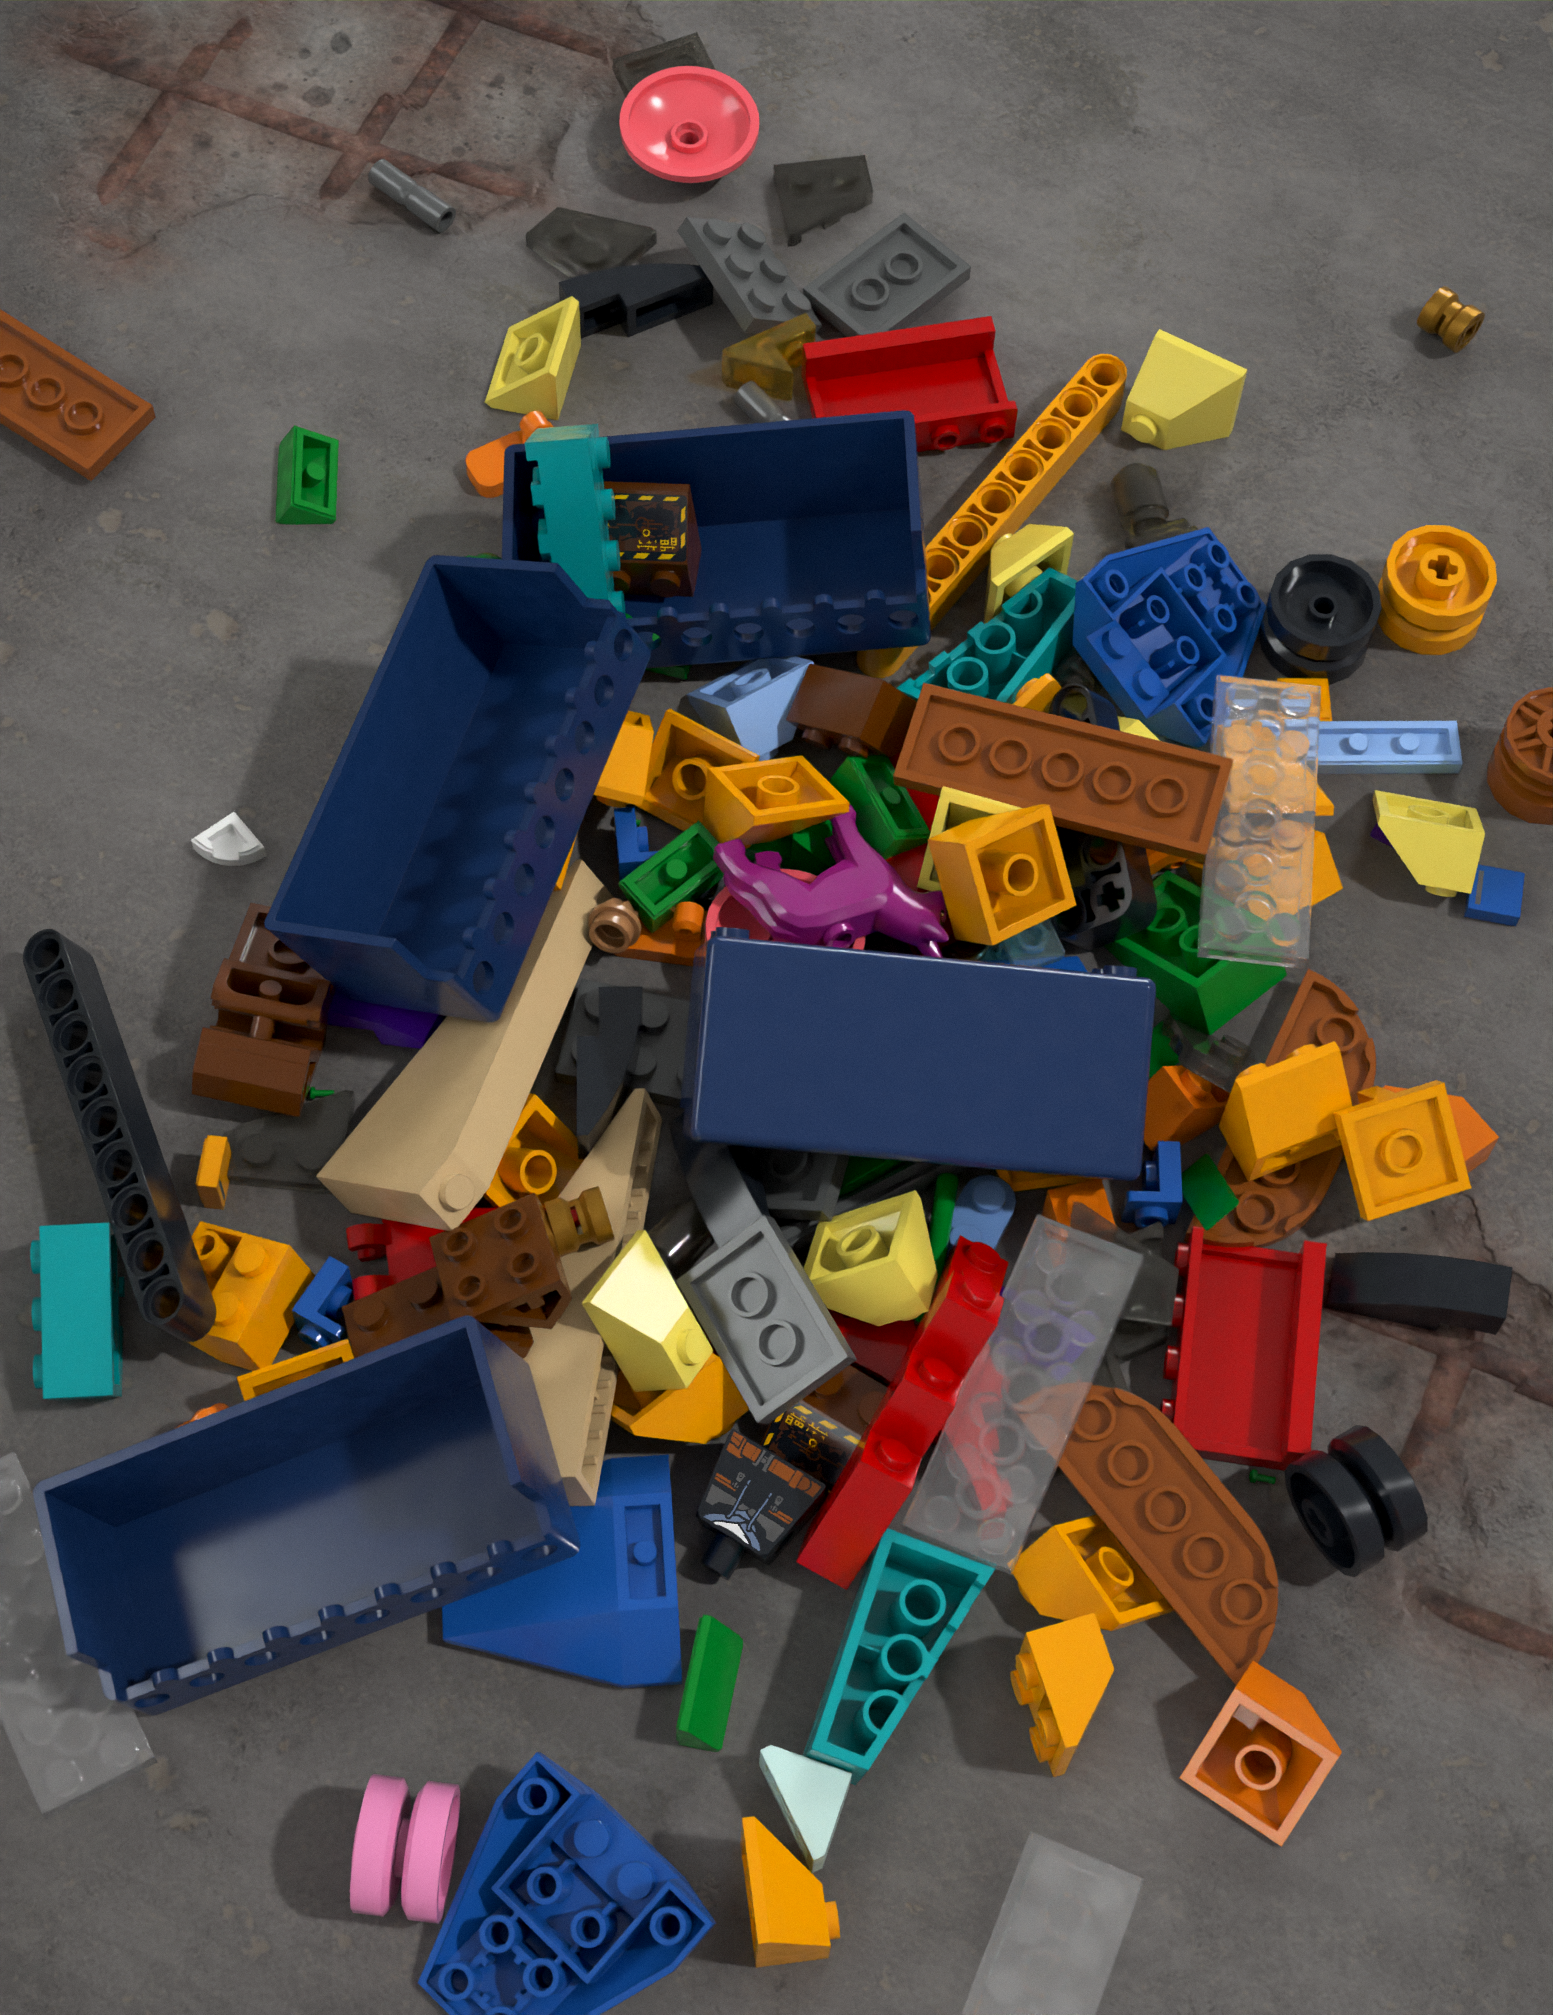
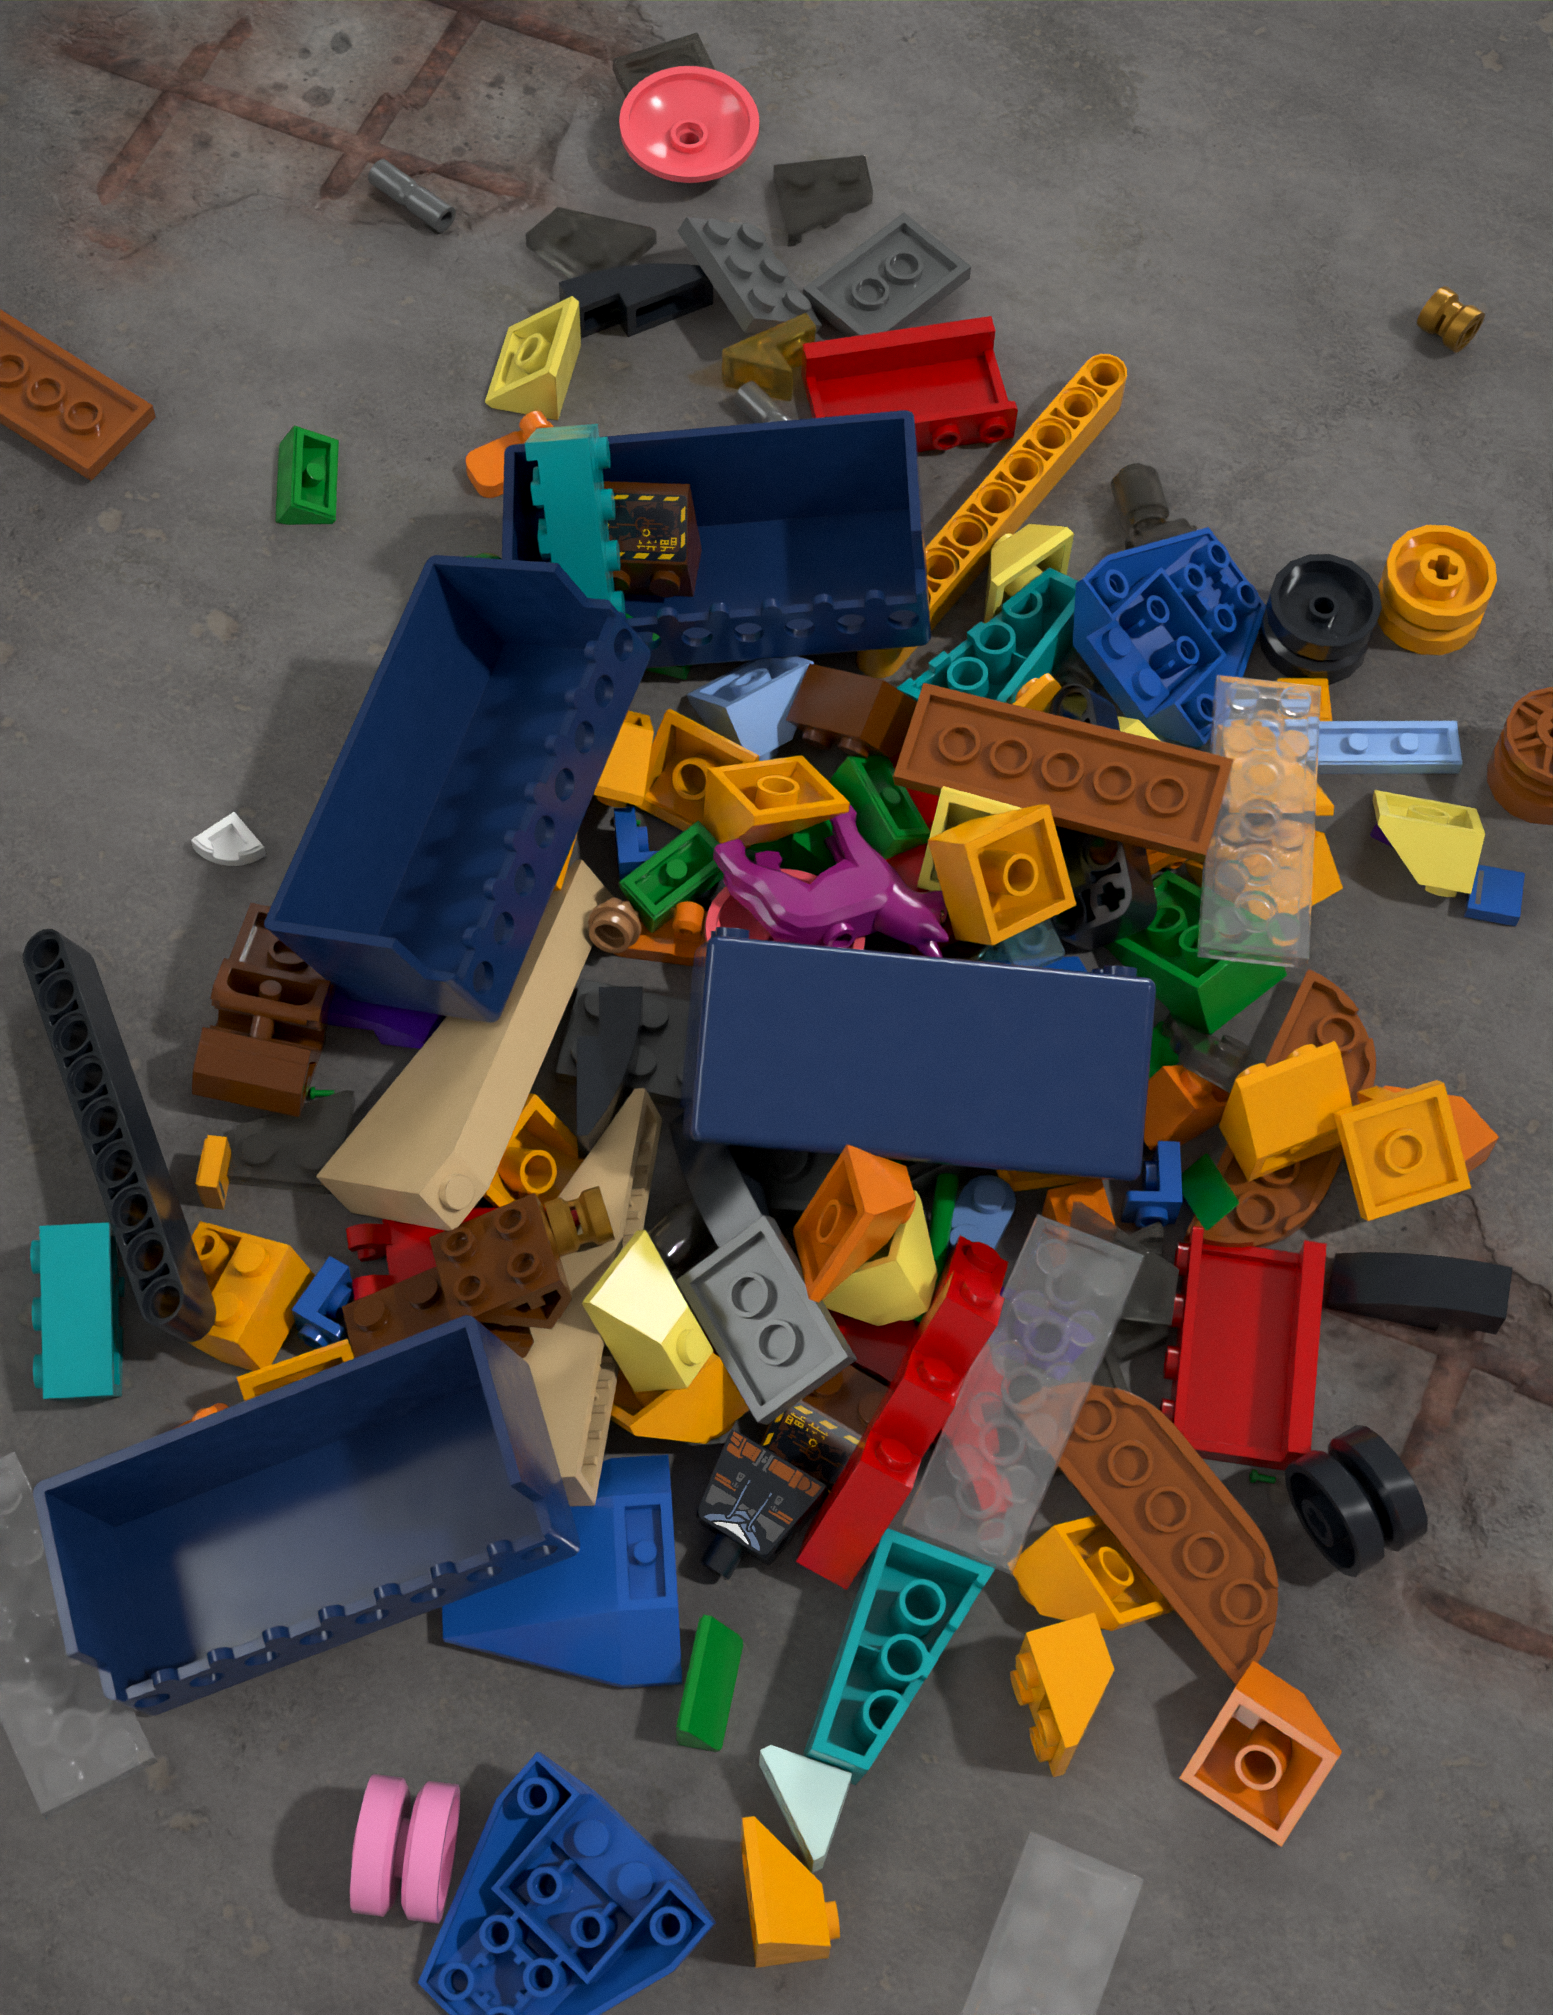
(851, 1218): none -> orange slope
(1182, 395): light yellow slope -> none

